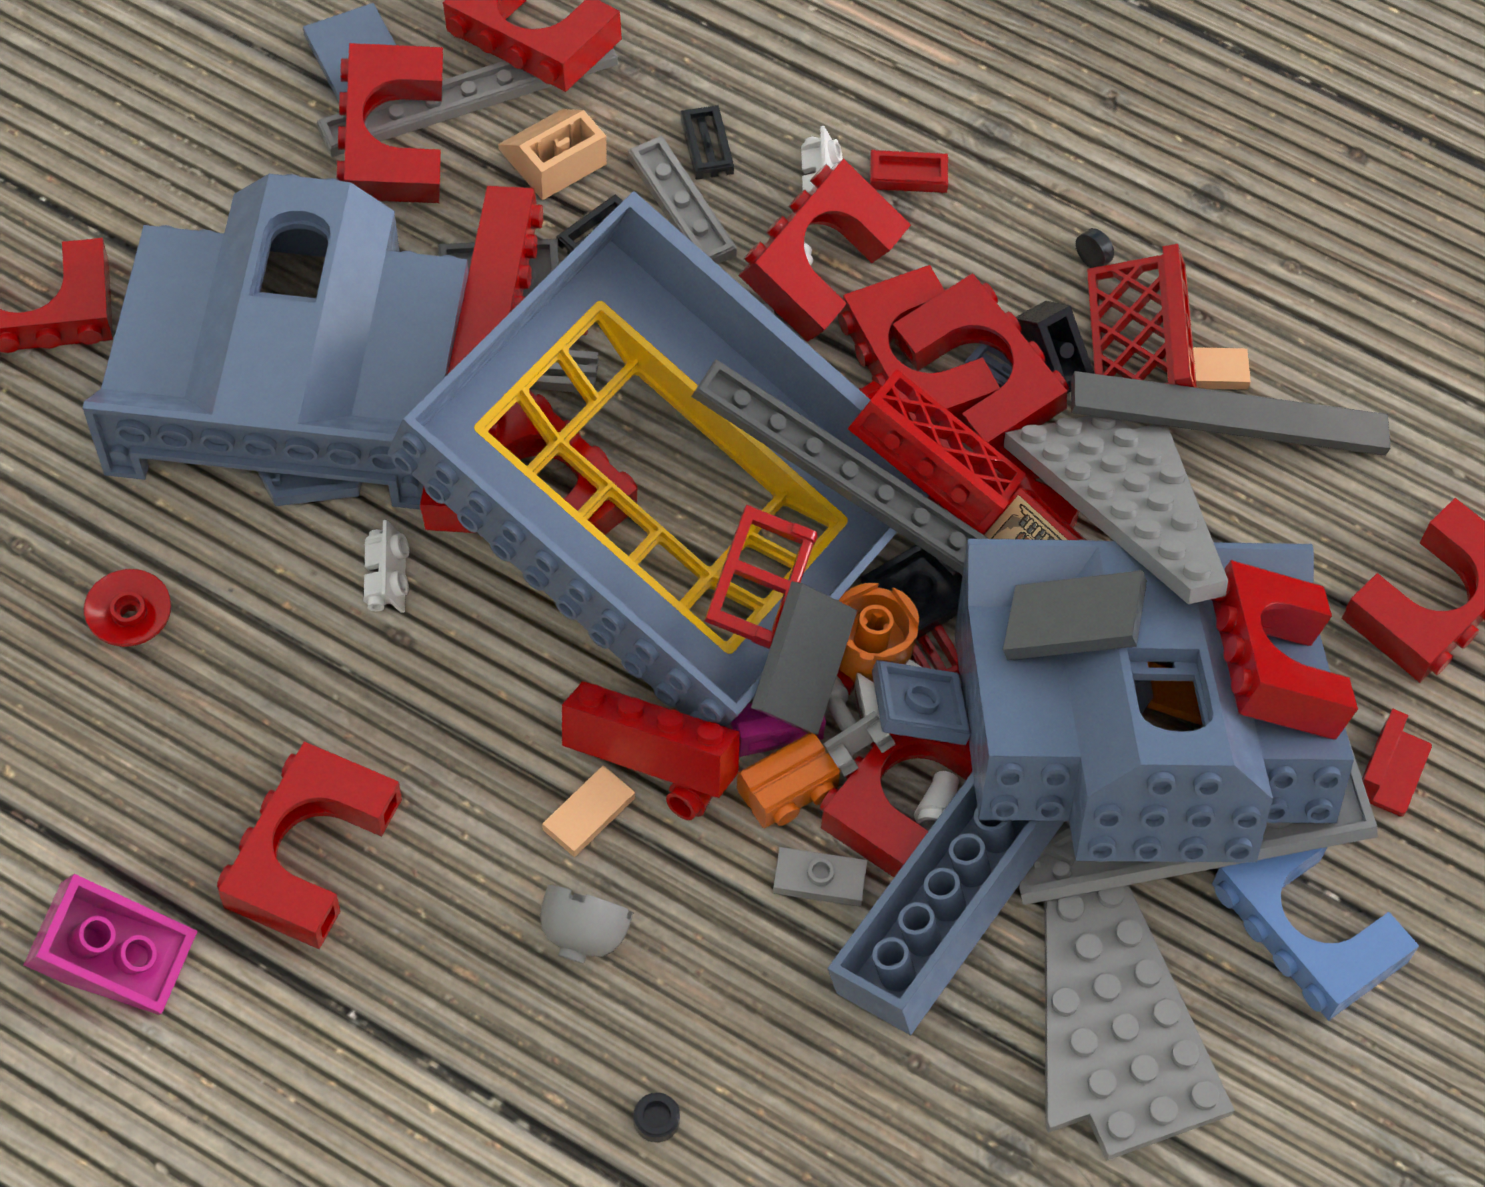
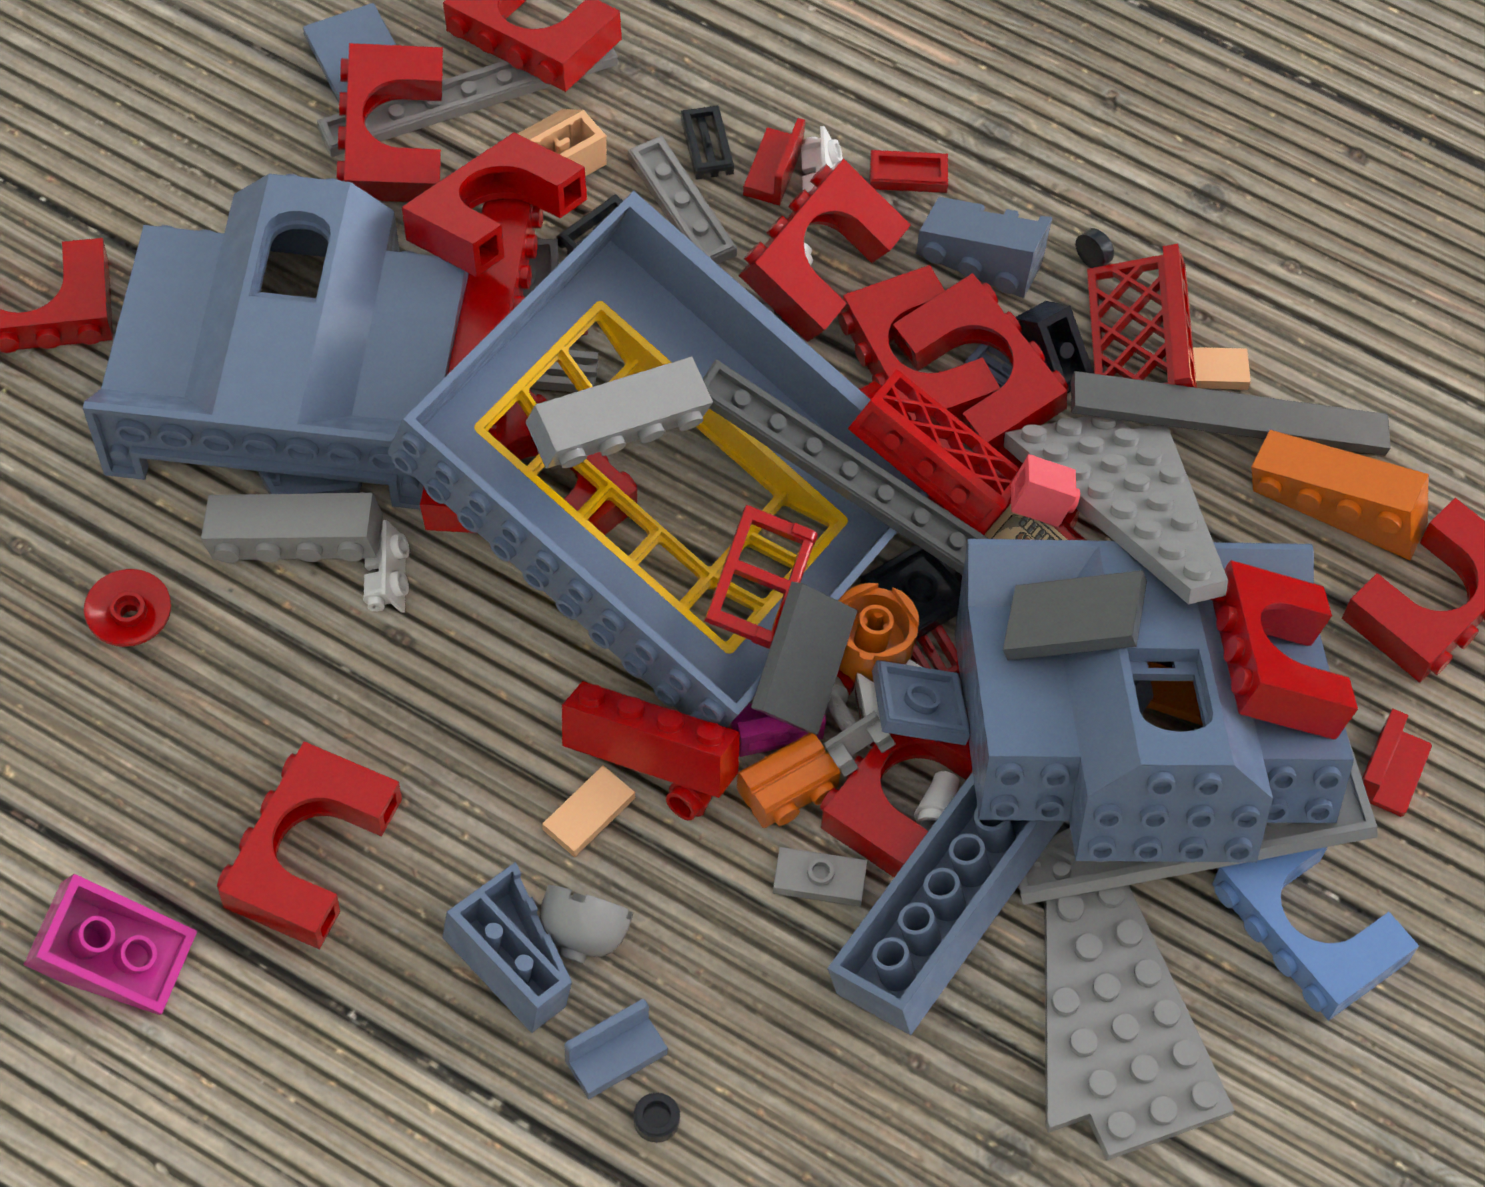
(292, 527): none -> light grey brick
(508, 948): none -> sand blue wedge
(514, 168): none -> red arch
(614, 1049): none -> sand blue panel
(619, 413): none -> light grey brick
(774, 164): none -> red panel
(990, 245): none -> sand blue wedge
(1044, 491): none -> coral brick
(1345, 490): none -> orange wedge

